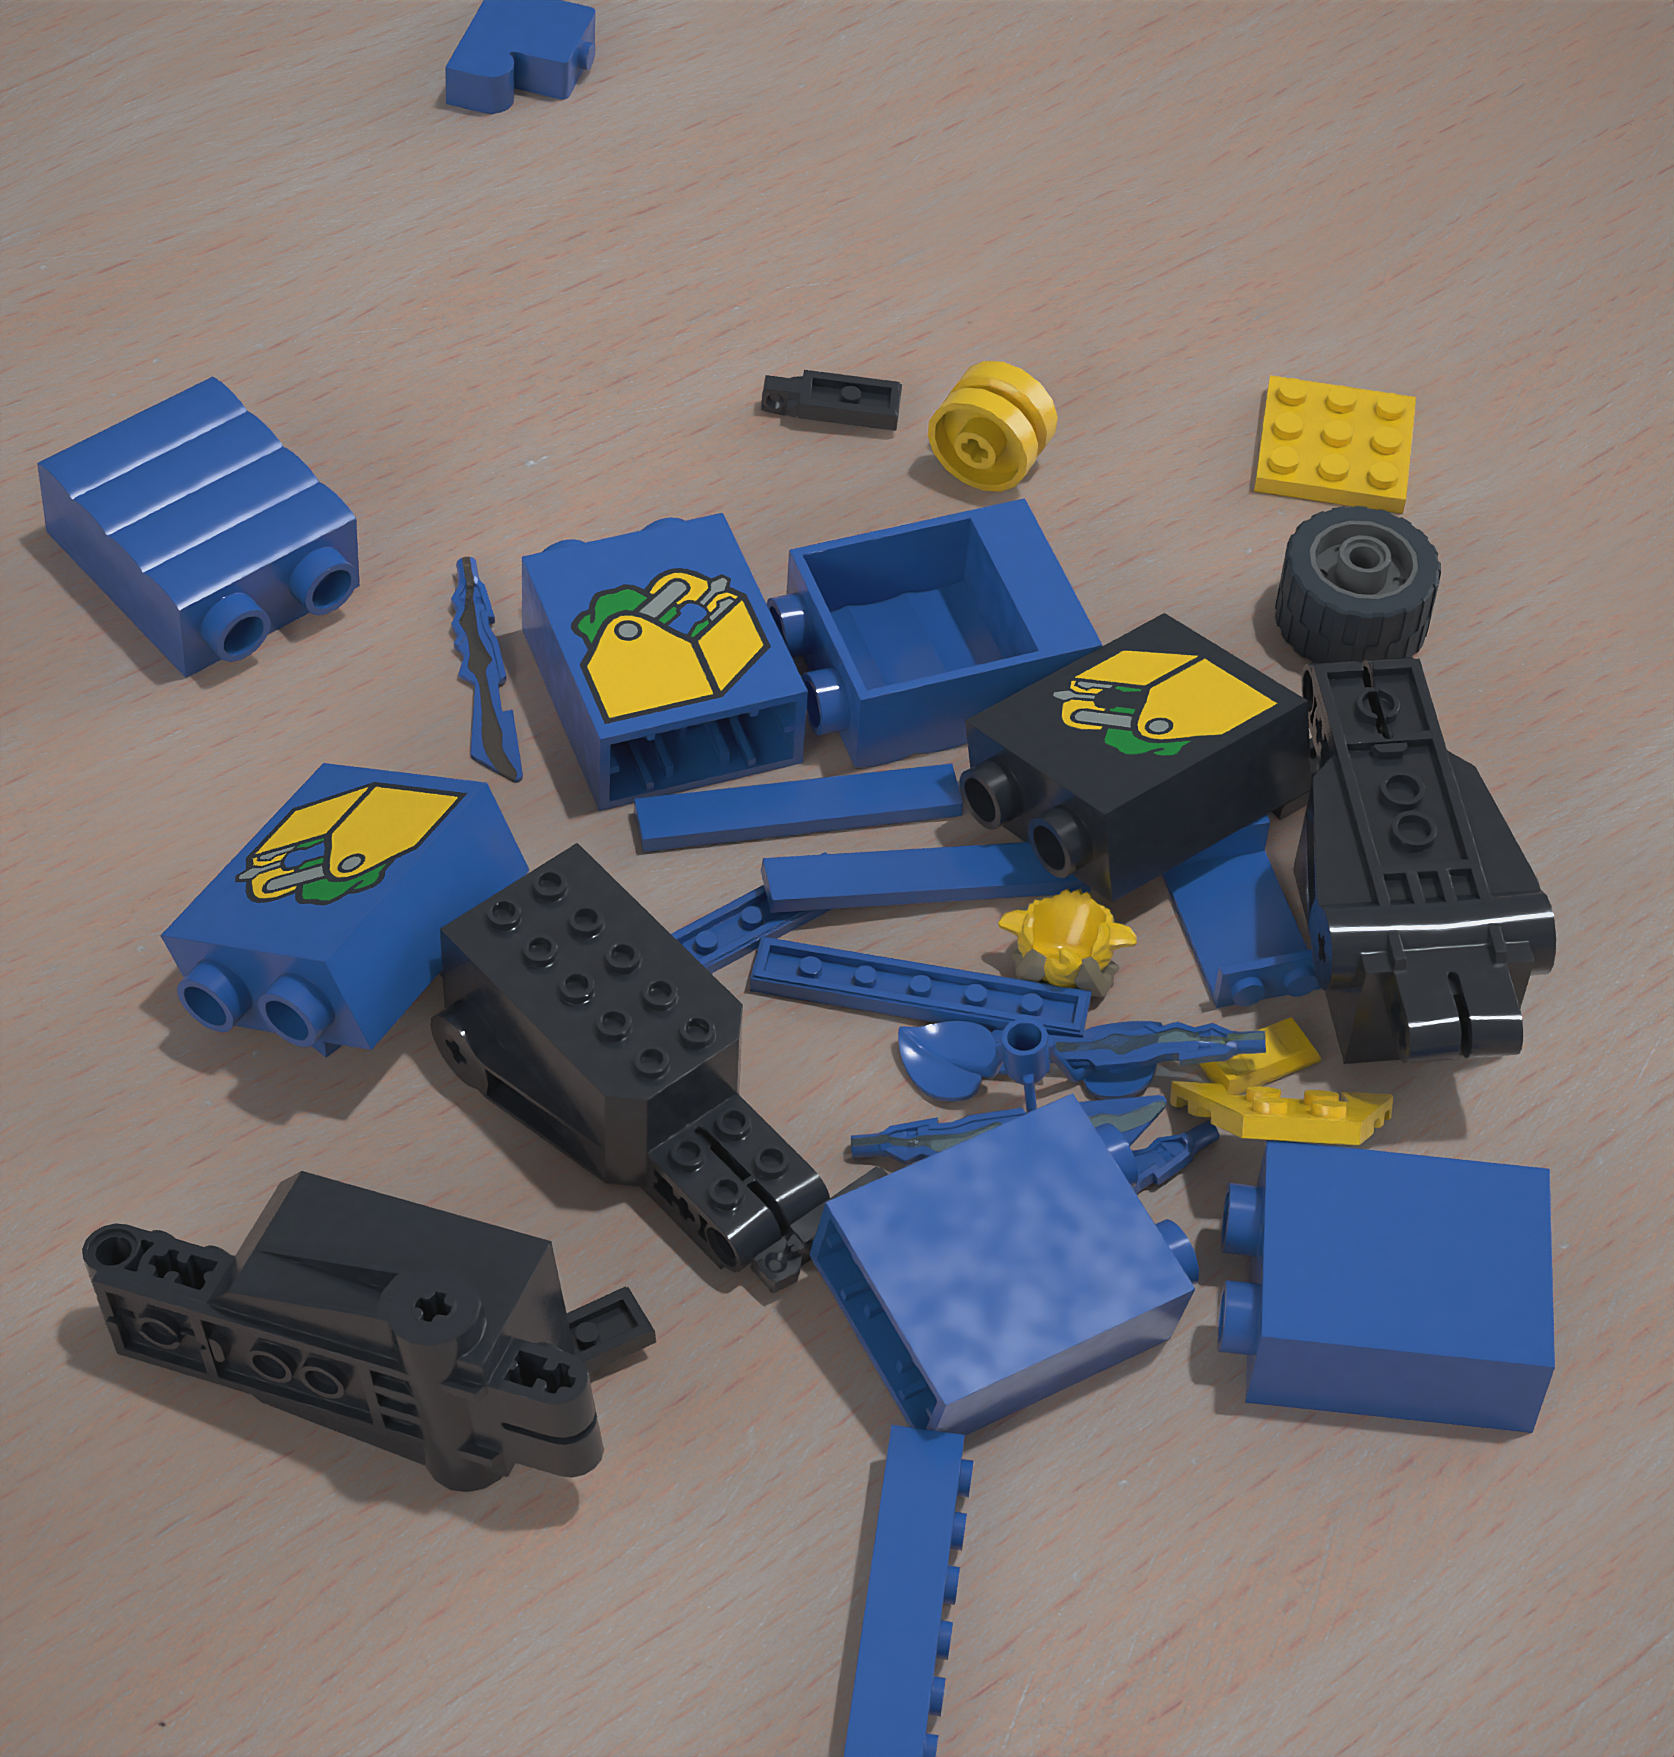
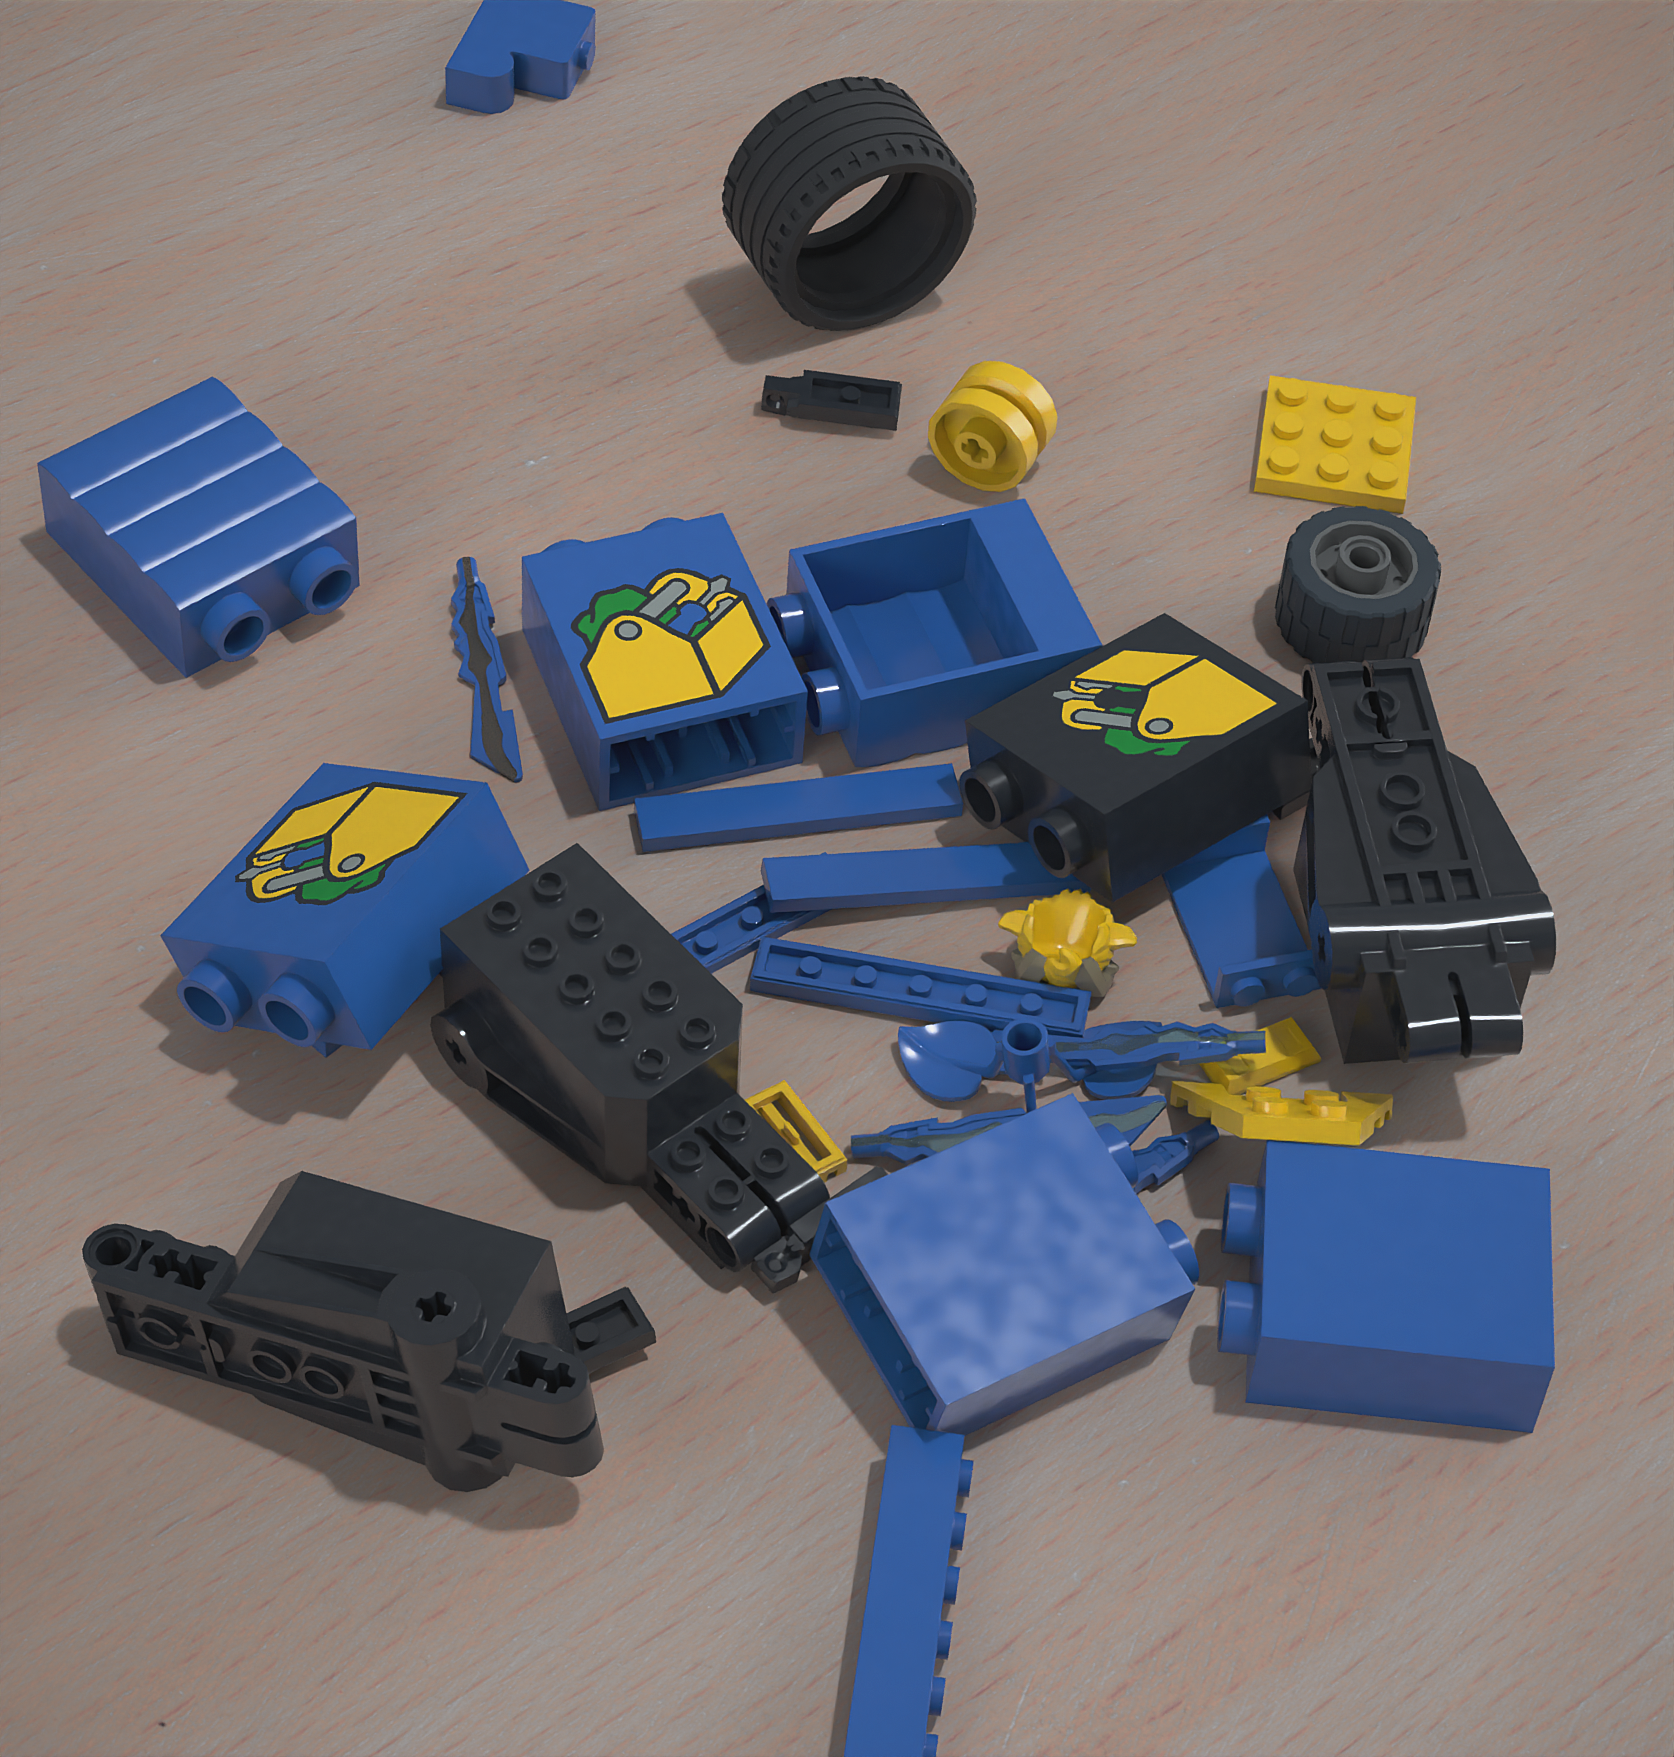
(816, 153): none -> black tyre
(833, 1158): none -> yellow tile

